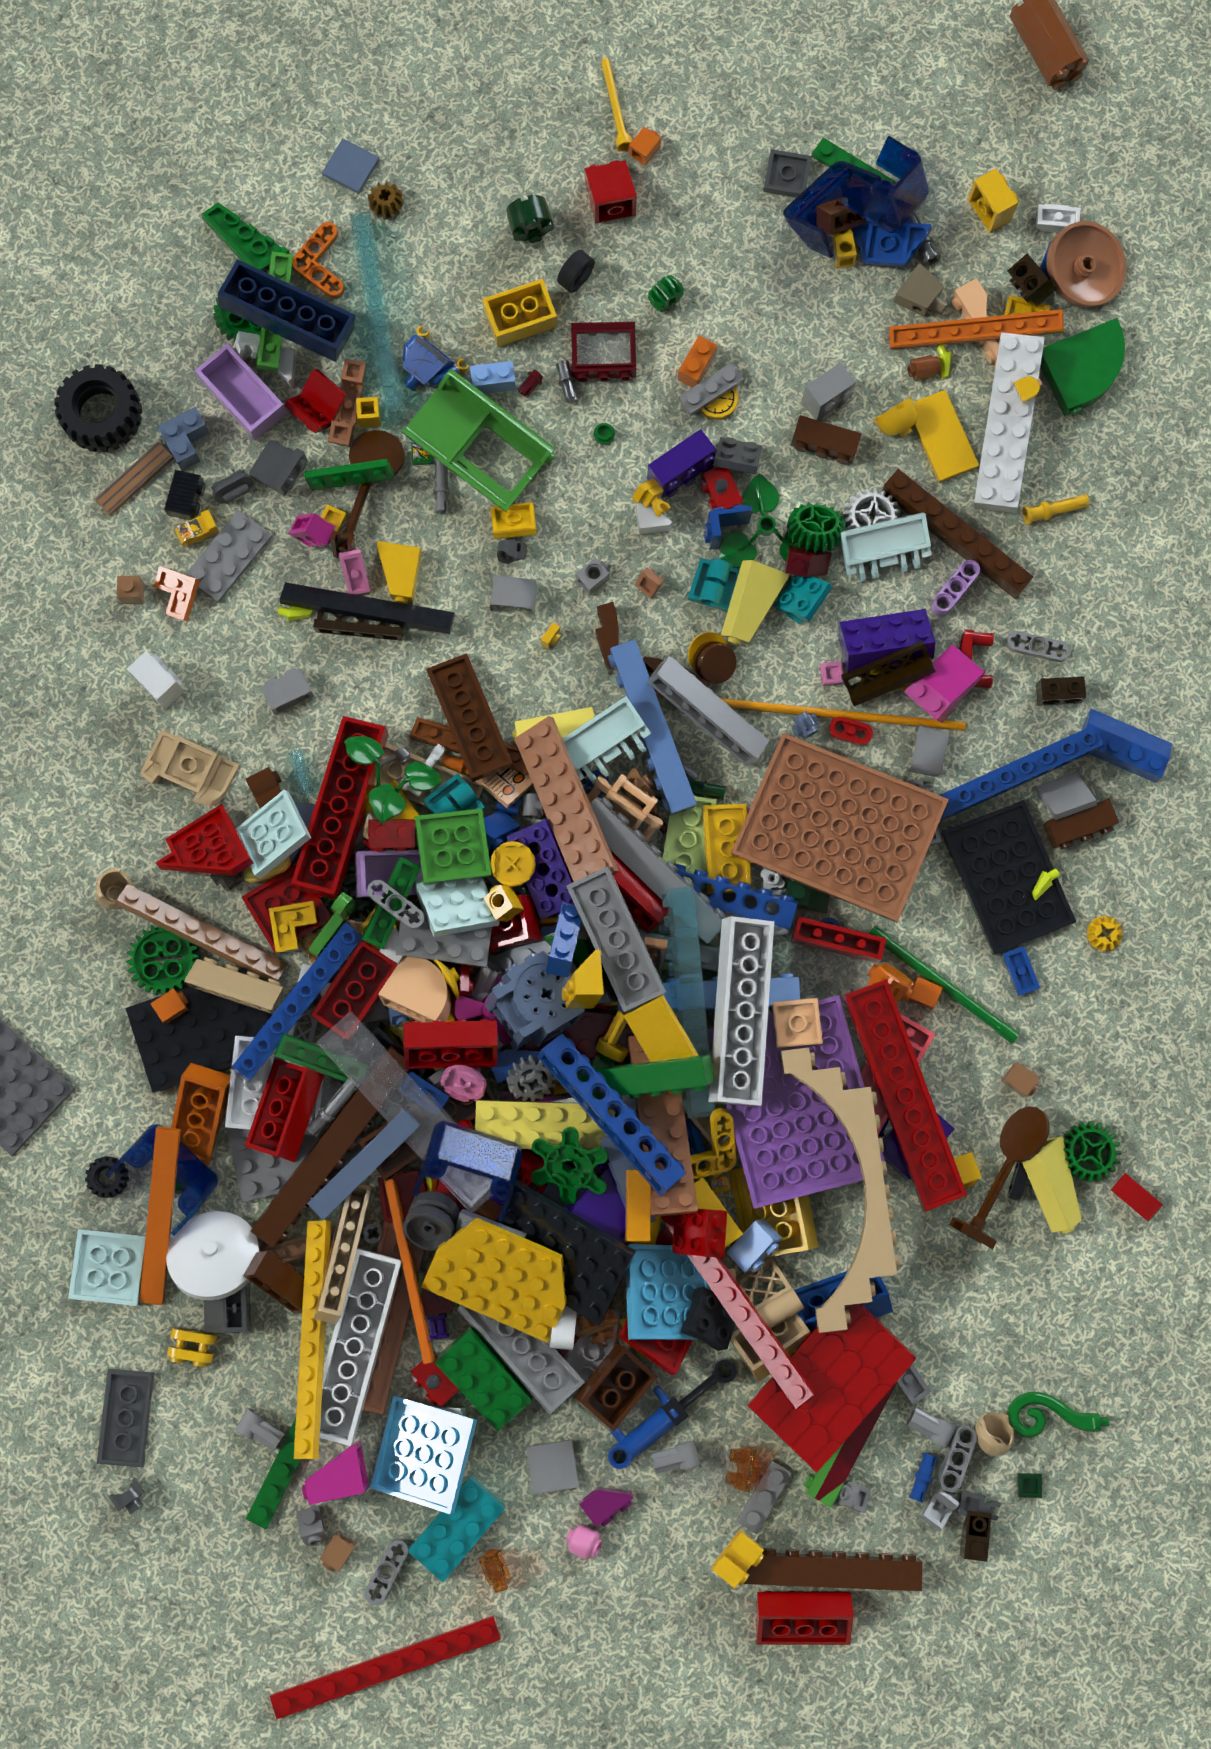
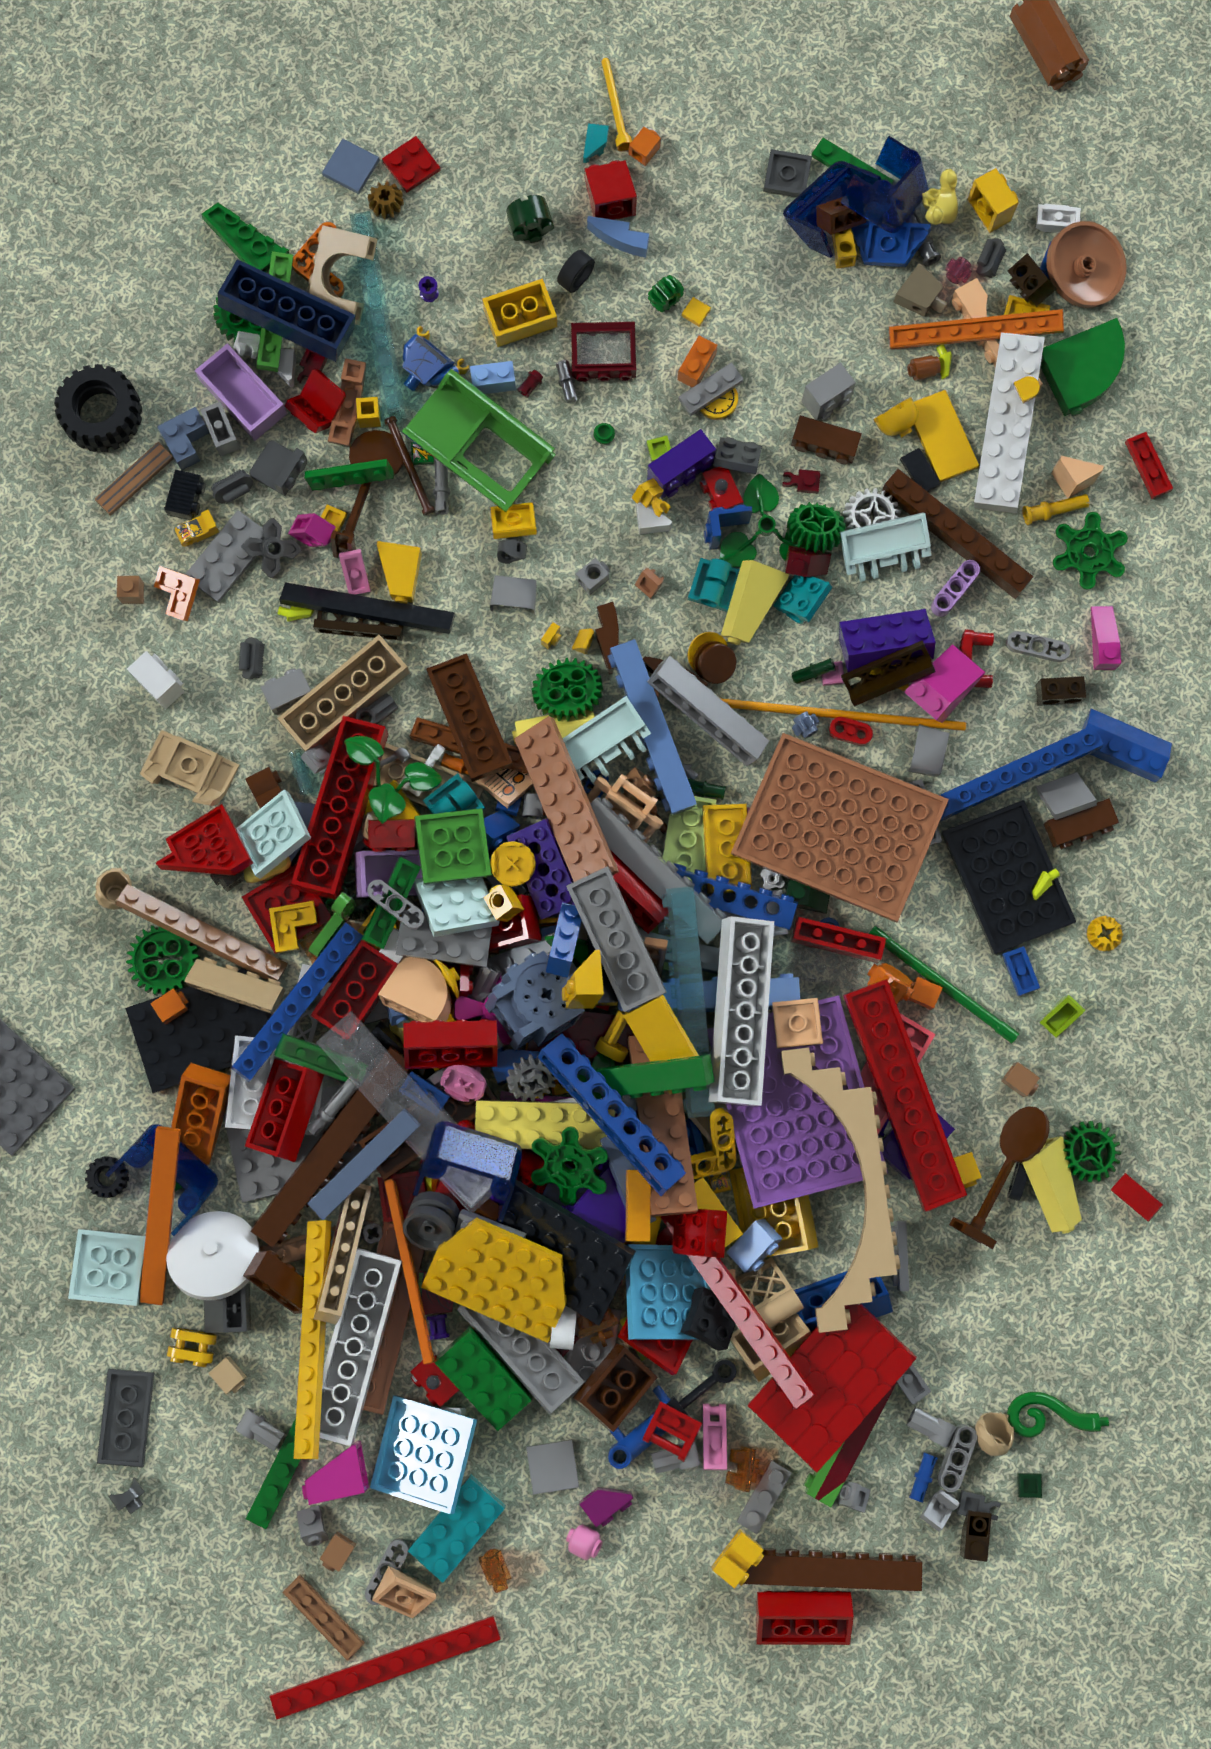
(220, 429): none -> light grey brick
(228, 1375): none -> tan brick
(251, 658): none -> dark grey piece
(282, 548): none -> dark grey plant
(310, 362): none -> dark red plate
(316, 759): none -> light grey bracket
(323, 1617): none -> medium nougat tile
(332, 246): none -> tan arch
(343, 693): none -> tan brick
(378, 709): none -> dark grey piece
(391, 423): none -> reddish brown bar
(403, 1593): none -> light nougat slope
(411, 164): none -> red plate
(424, 284): none -> dark purple bush
(567, 689): none -> green gear
(583, 640): none -> yellow slope
(595, 141): none -> teal slope
(619, 236): none -> medium blue slope
(658, 447): none -> lime plate
(675, 1423): none -> red plate
(696, 311): none -> yellow tile
(714, 1438): none -> bright pink plate
(806, 481): none -> dark red plate
(813, 671): none -> dark green axle
(901, 1280): none -> light grey plate
(920, 470): none -> black tile
(942, 203): none -> light yellow head
(958, 270): none -> clear pink gear
(990, 257): none -> dark grey piece
(1062, 1015): none -> lime slope
(1075, 474): none -> light nougat slope
(1093, 537): none -> green plate
(1105, 638): none -> dark pink slope
(1149, 465): none -> red plate

